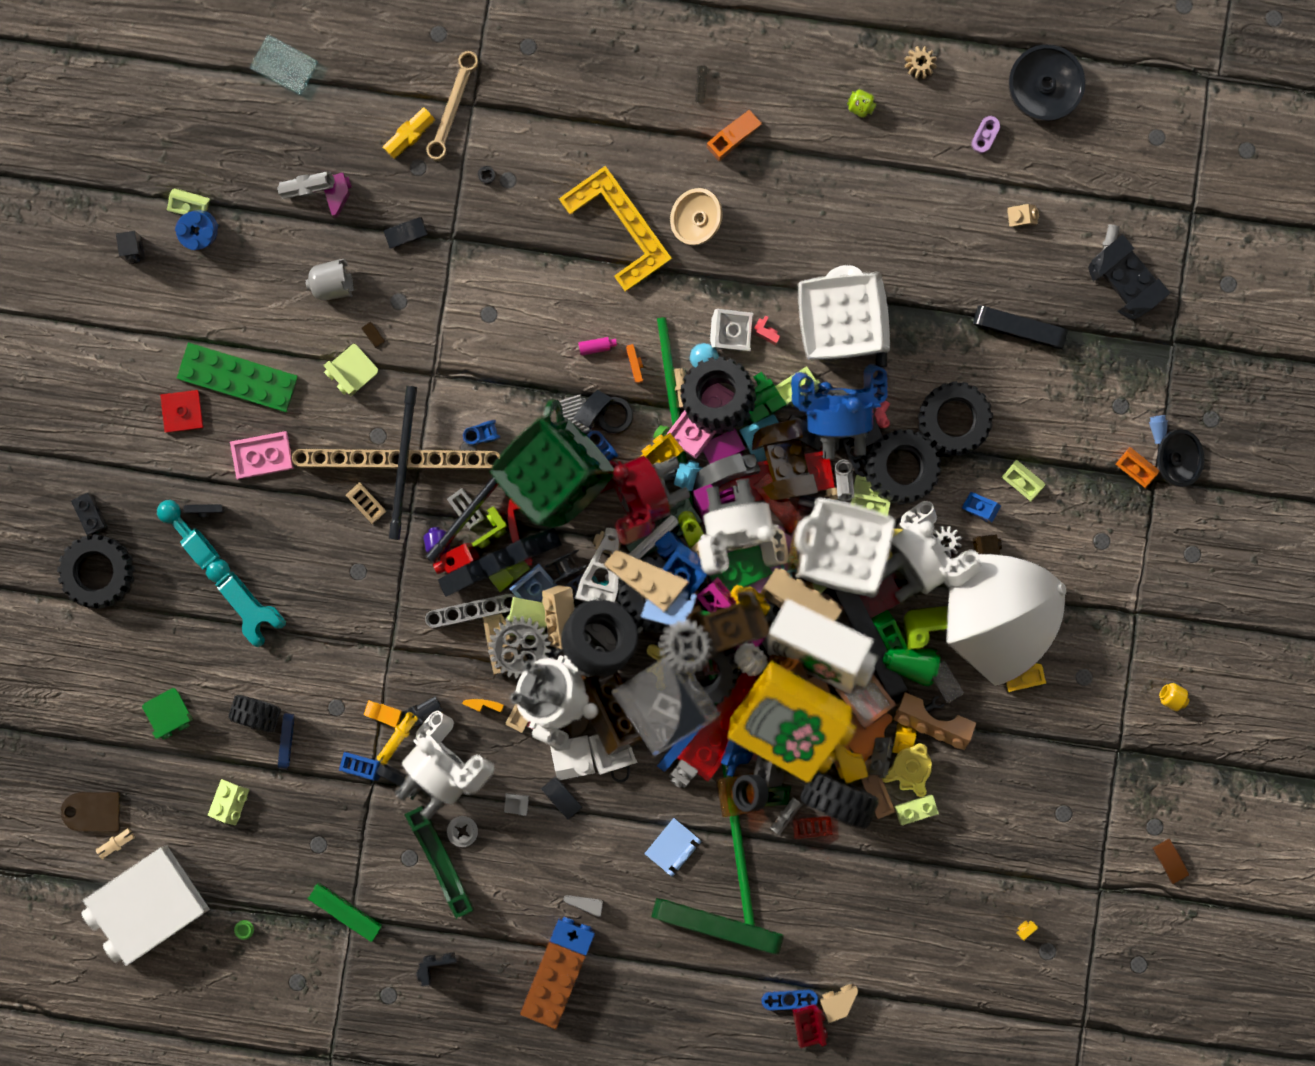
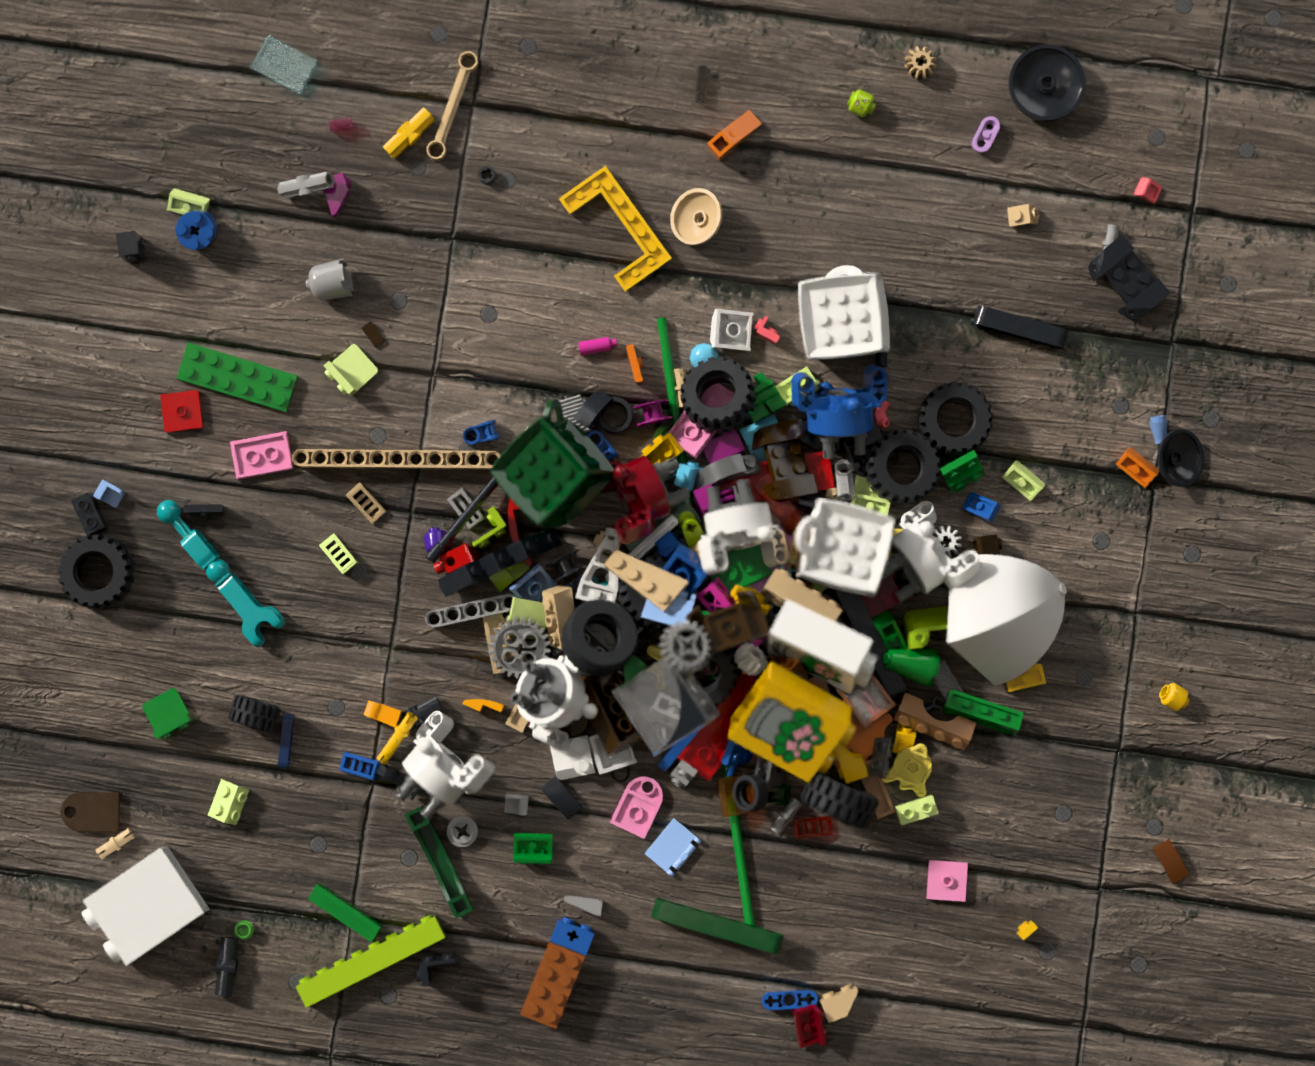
(109, 493): none -> light blue panel
(226, 966): none -> black piece
(340, 124): none -> clear pink pin
(349, 565): none -> yellowish green slope
(370, 961): none -> lime brick
(405, 232): black slope -> none
(409, 401): black piece -> none
(533, 848): none -> green bracket
(633, 667): none -> green slope
(637, 807): none -> bright pink tile
(653, 412): none -> magenta piece
(947, 880): none -> bright pink plate
(962, 472): none -> green plate
(983, 712): none -> green fence
(1148, 190): none -> coral slope

